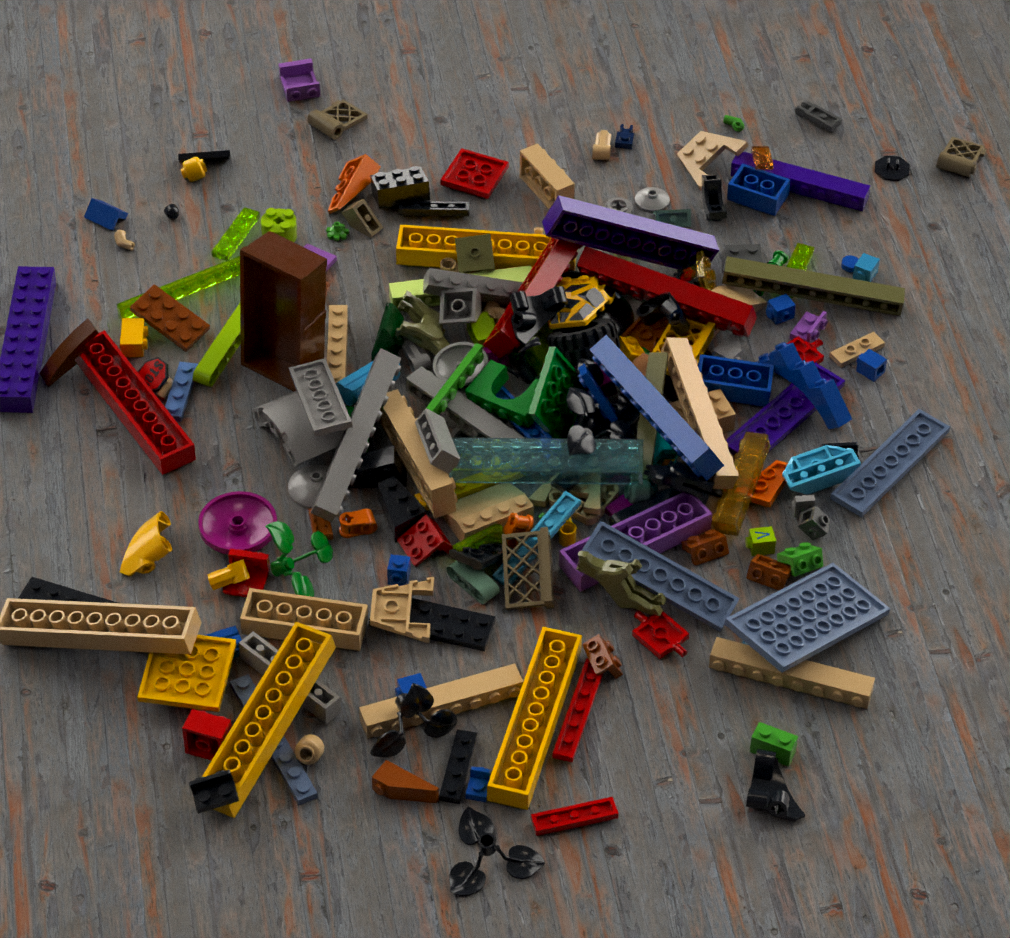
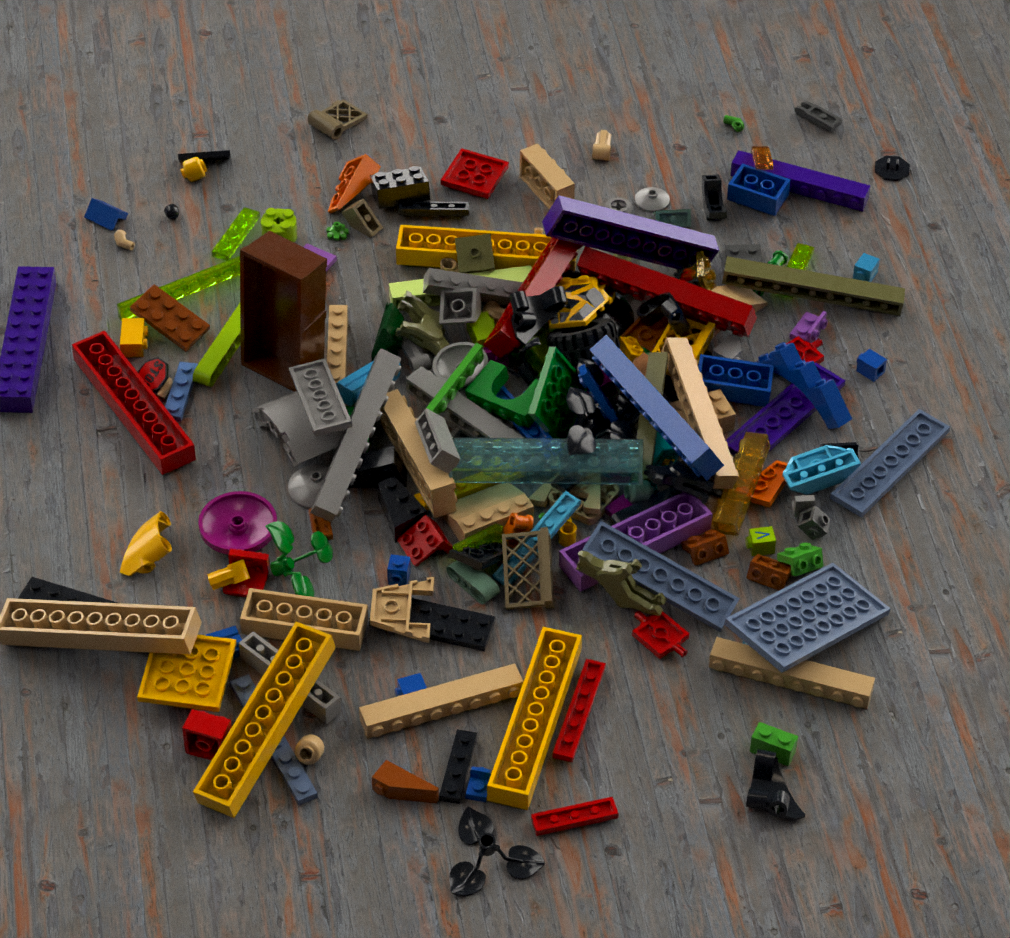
(64, 356): reddish brown slope -> none
(214, 791): black bracket -> none
(299, 80): medium lavender panel -> none
(358, 522): orange piece -> none
(409, 704): black plant -> none
(601, 656): dark orange bracket -> none
(624, 138): dark blue plate -> none
(704, 149): tan wing -> none
(780, 309): blue brick -> none
(848, 263): blue tile -> none
(851, 351): tan plate -> none
(958, 162): dark tan piece -> none

